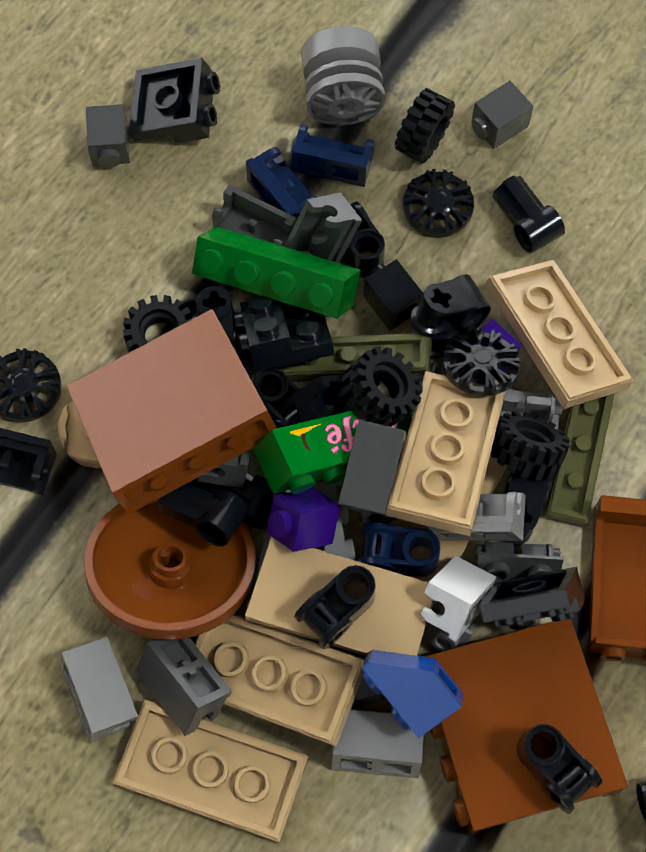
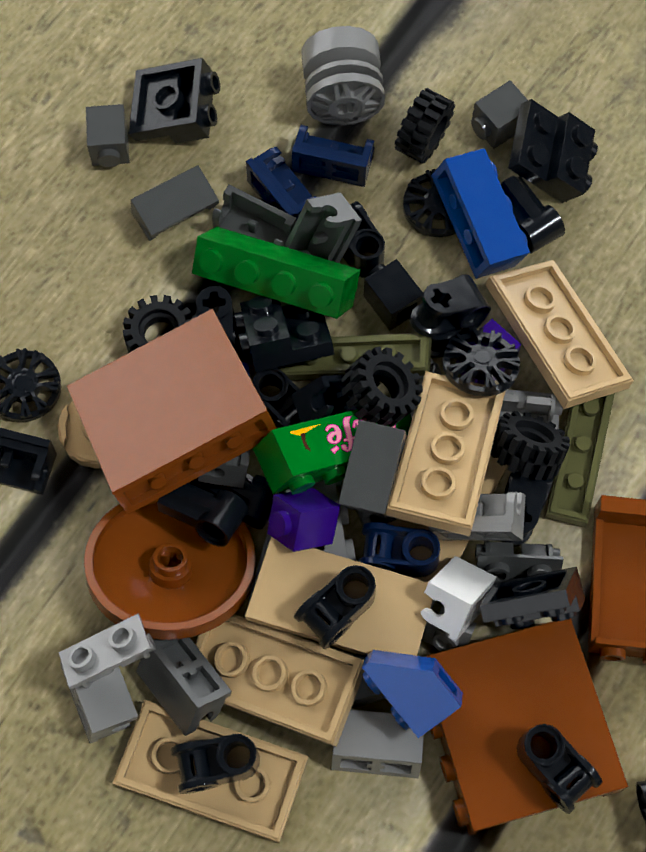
(105, 651): none -> light grey hinge
(173, 202): none -> dark grey hinge
(211, 762): none -> black piece
(480, 213): none -> blue brick
(553, 151): none -> black plate

